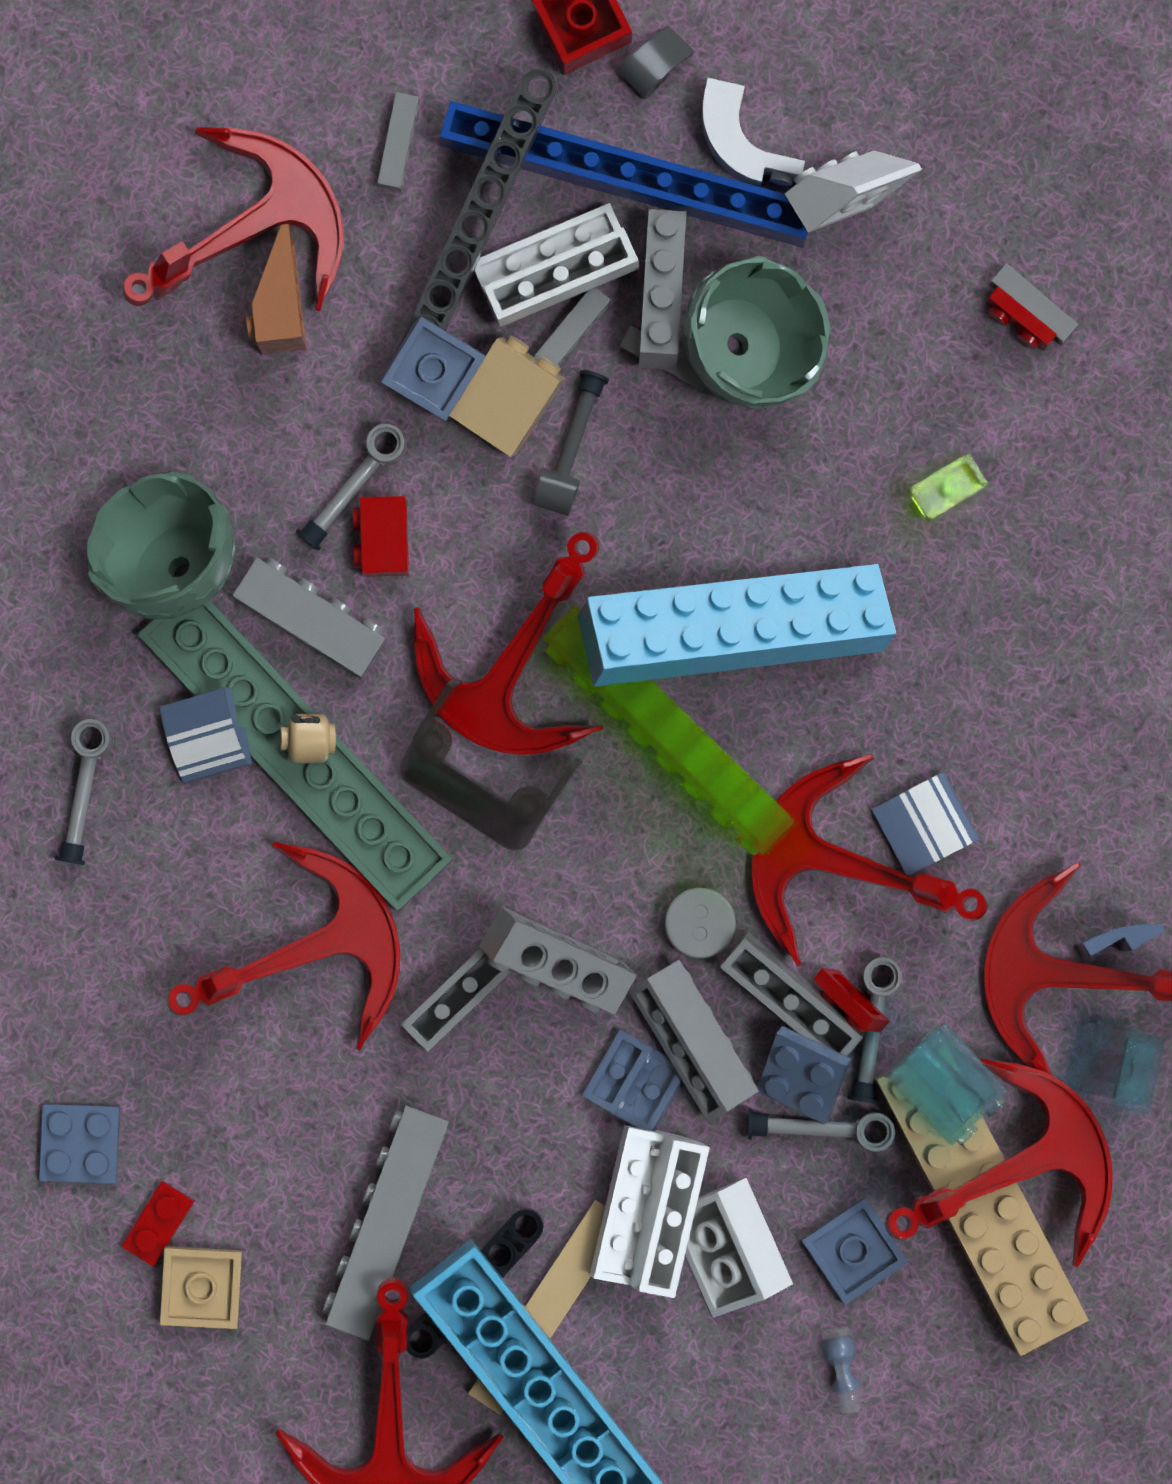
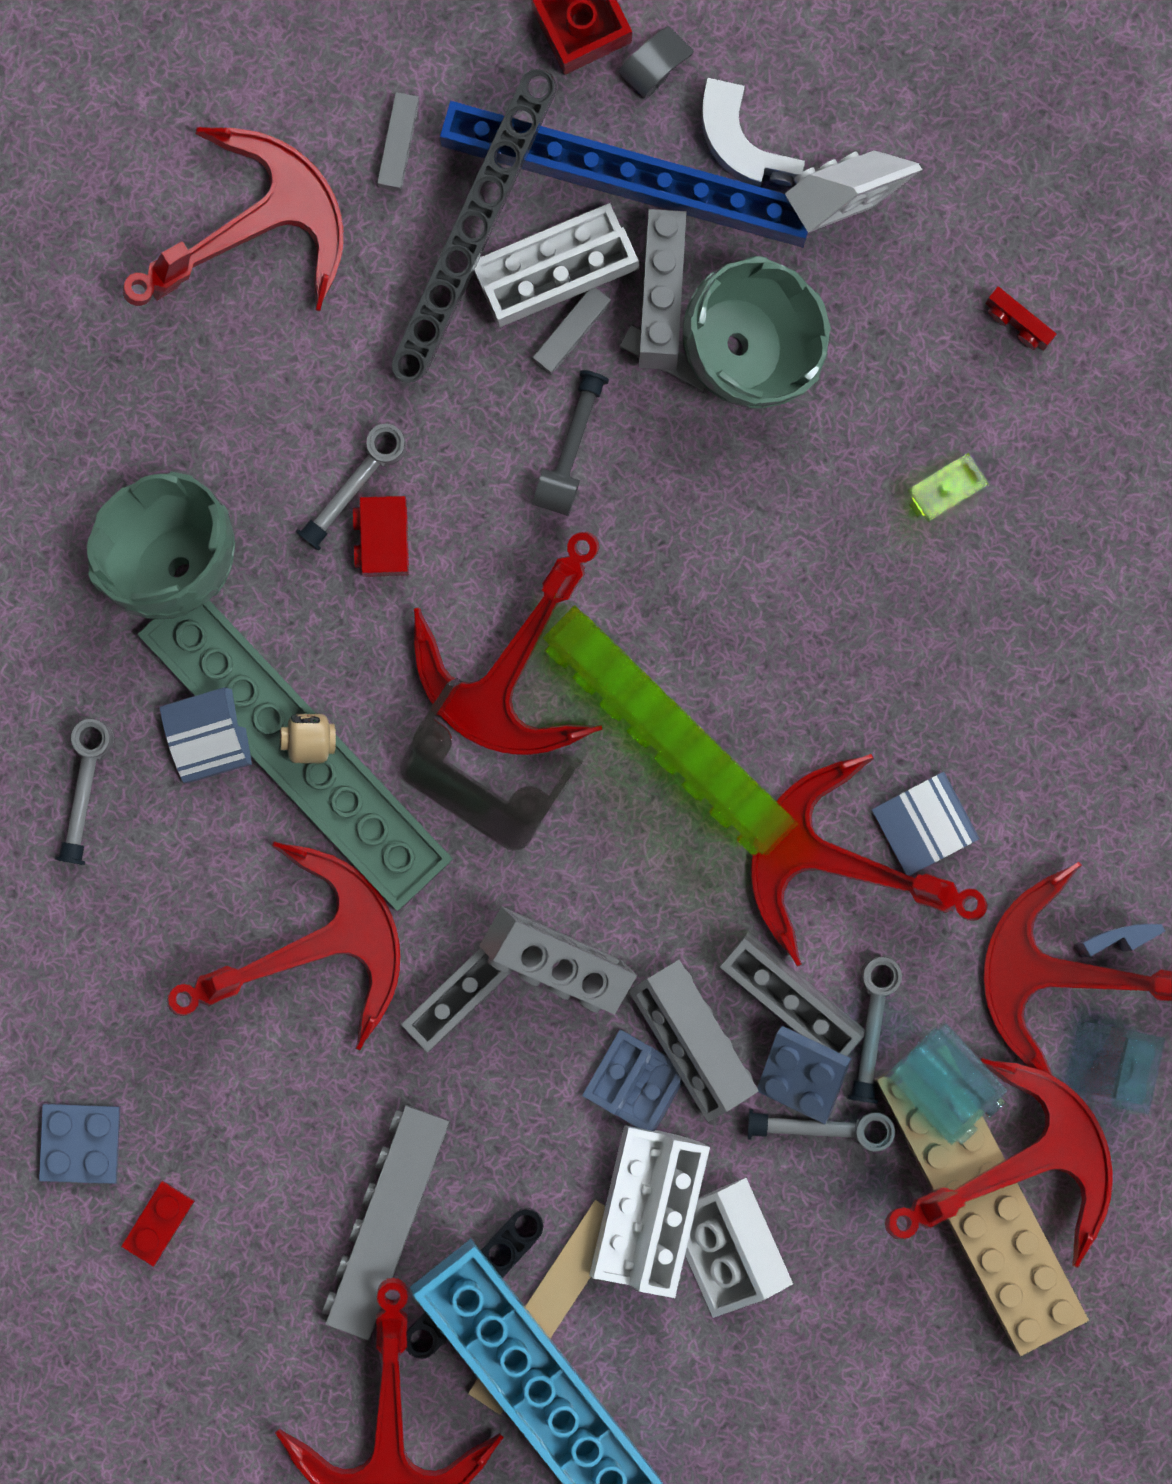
(201, 1287): tan plate -> none
(277, 305): nougat slope -> none
(309, 617): light grey brick -> none
(432, 368): sand blue plate -> none
(508, 395): tan brick -> none
(700, 923): light grey head -> none
(735, 624): medium azure brick -> none
(839, 1351): clear piece -> none
(841, 992): red plate -> none
(854, 1250): sand blue plate -> none
(1035, 302): light grey piece -> none

